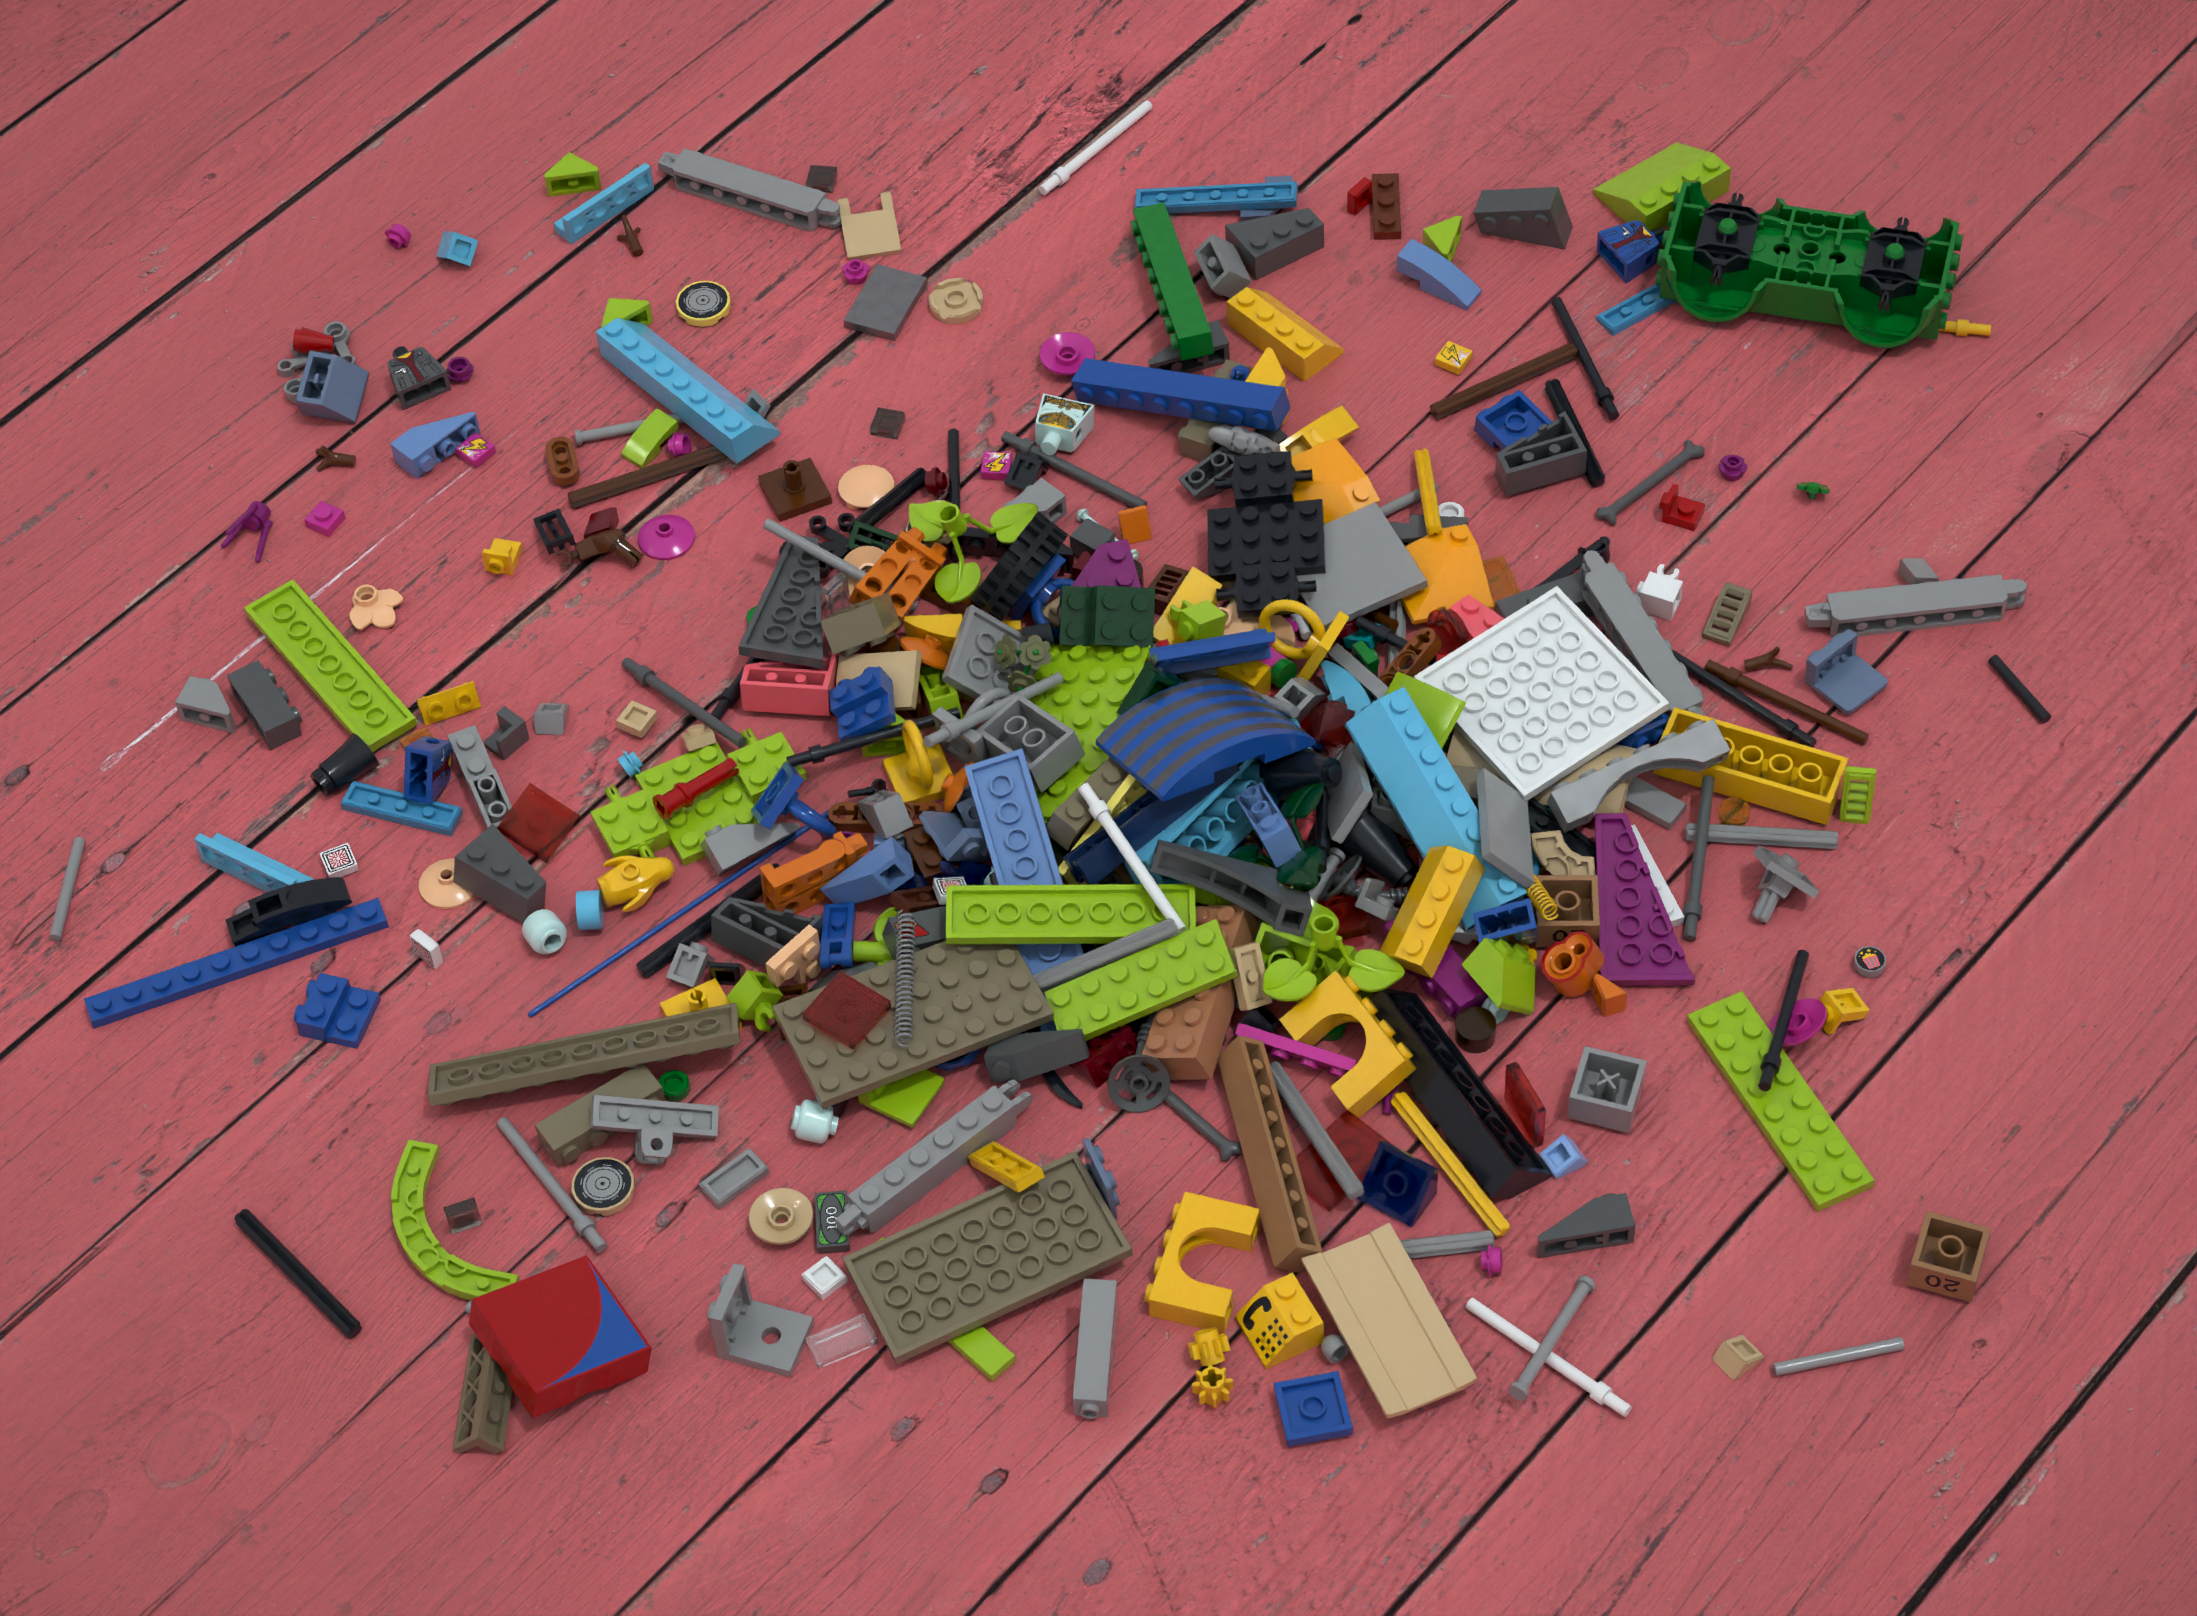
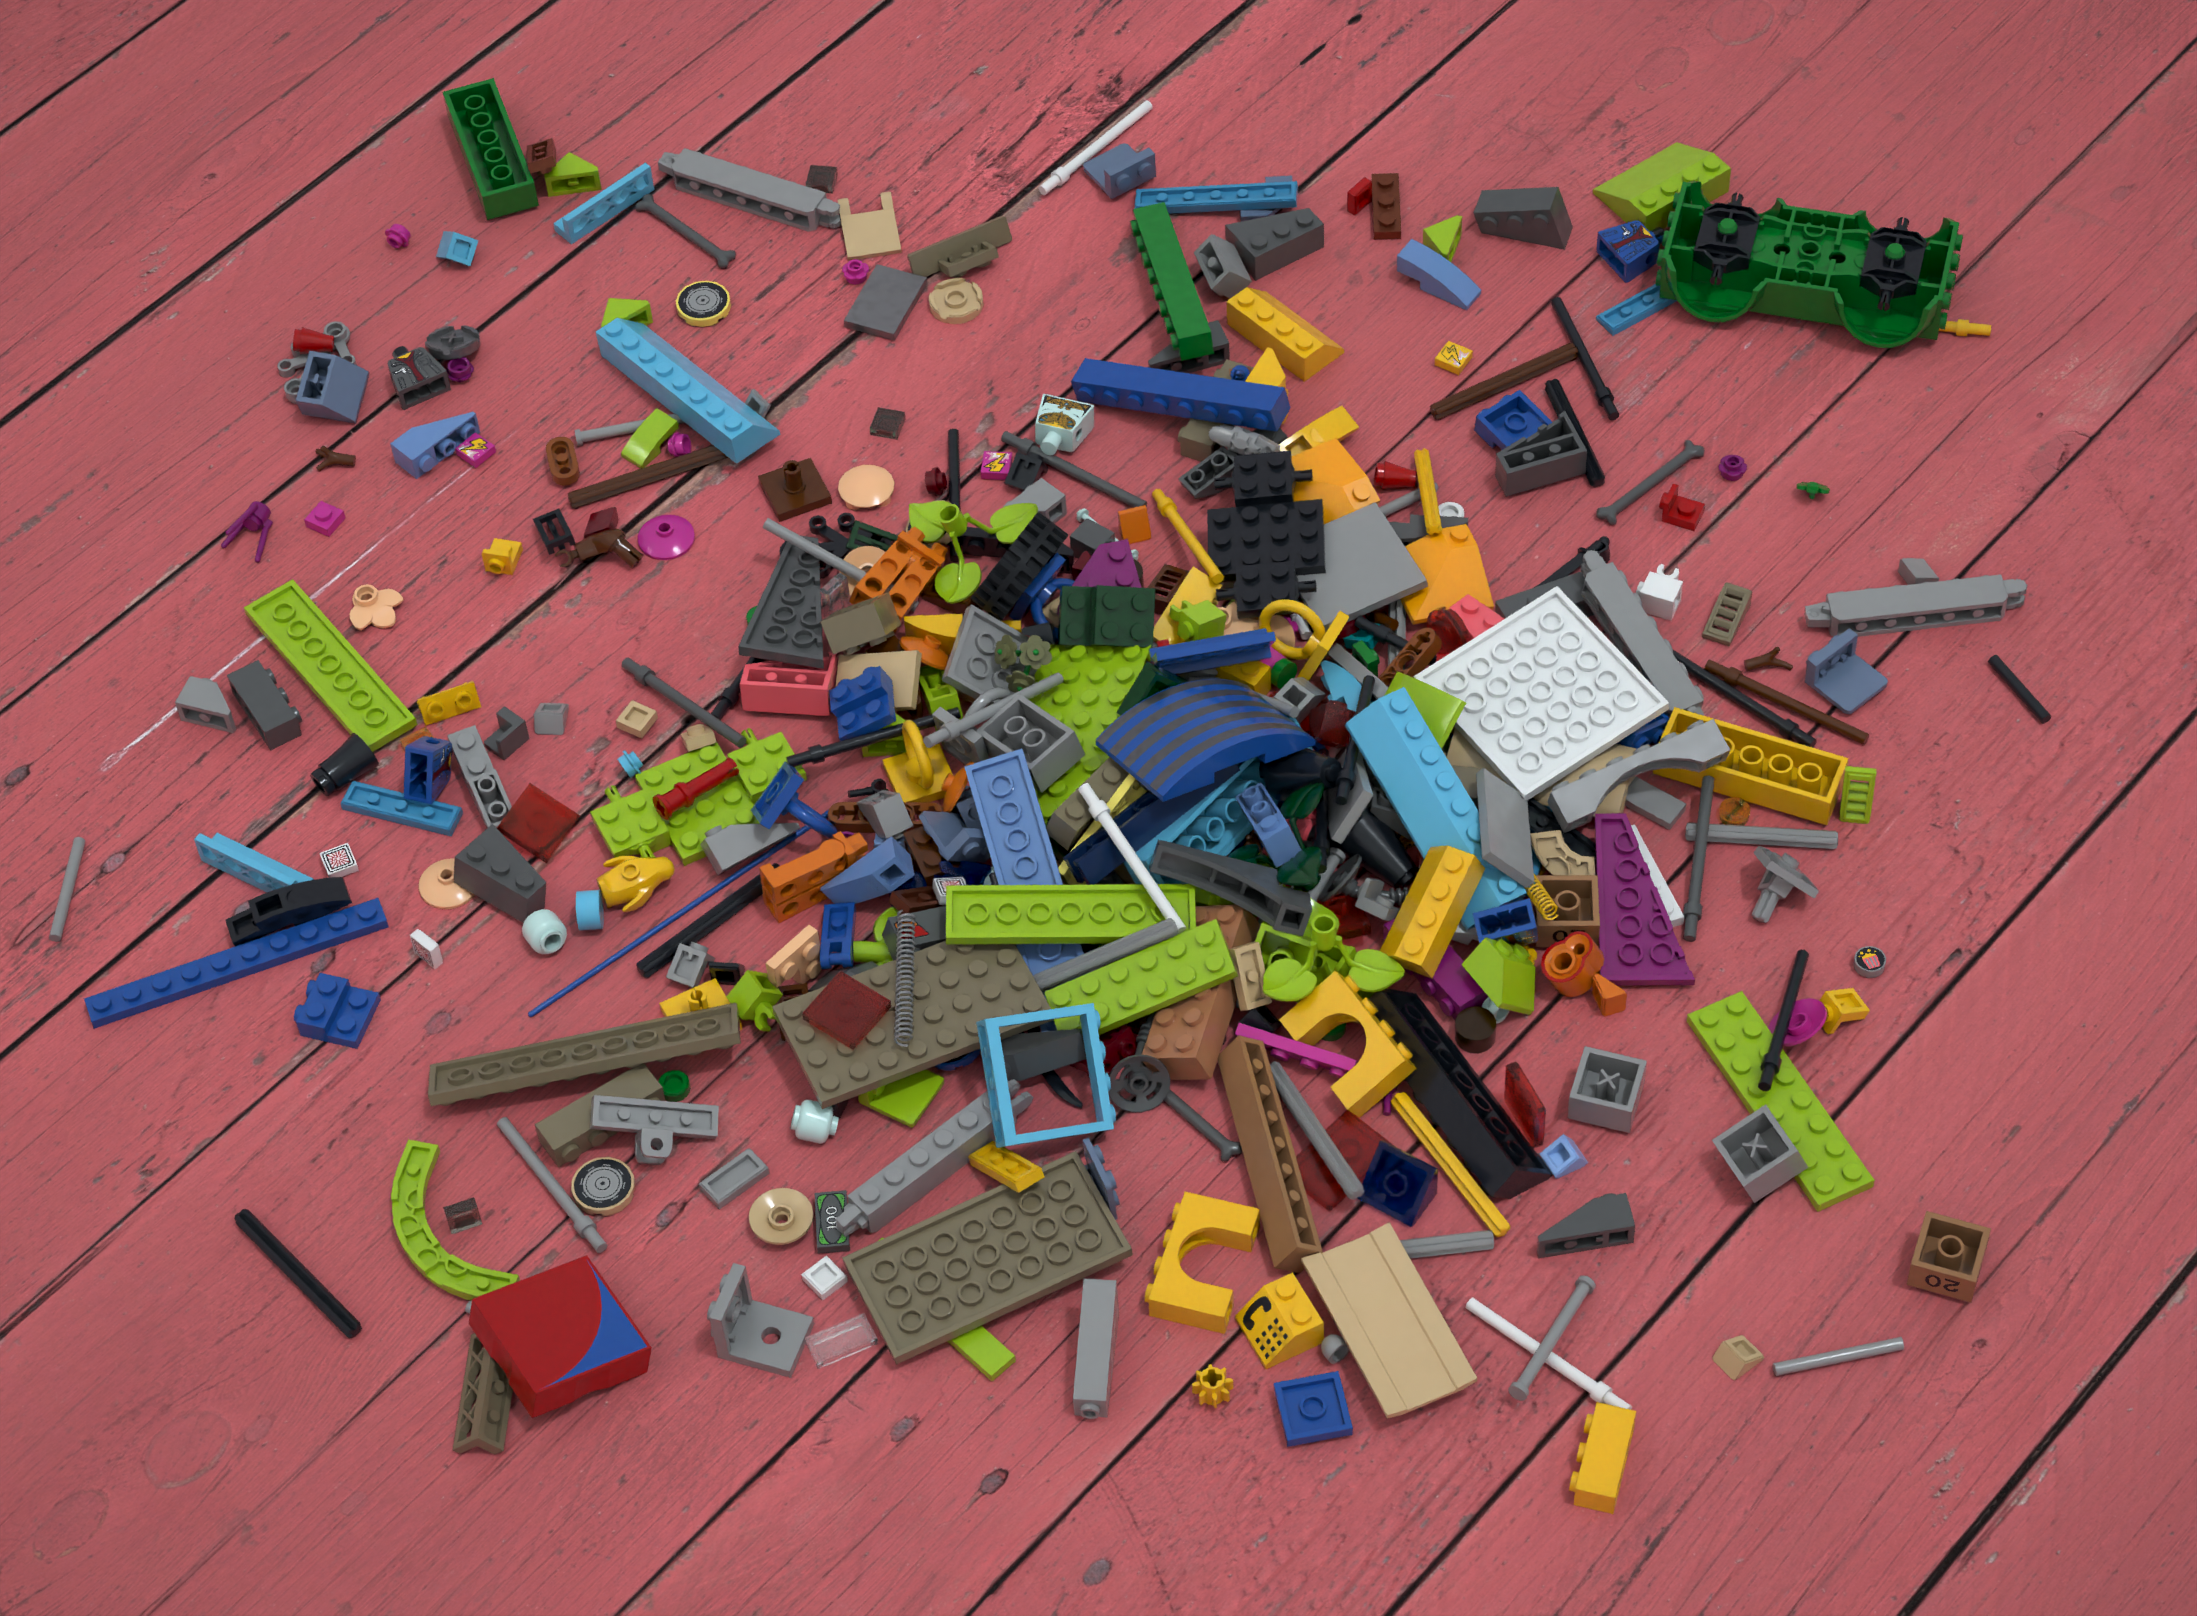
(451, 343): none -> flat silver tile
(490, 149): none -> green brick
(541, 156): none -> copper plate
(631, 237): reddish brown bar -> none
(648, 204): none -> dark grey piece
(757, 931): dark grey wedge -> none
(891, 499): black axle -> none
(962, 251): none -> dark tan bracket
(997, 1081): none -> medium azure window
(1066, 352): dark pink dish -> none
(1121, 169): none -> sand blue bracket
(1169, 510): none -> yellow bar
(1209, 1346): yellow gear -> none
(1347, 777): none -> black bar
(1393, 476): none -> red cone
(1492, 1260): dark pink plate -> none
(1499, 578): clear yellow tile -> none
(1603, 1457): none -> yellow brick
(1760, 1153): none -> light grey brick

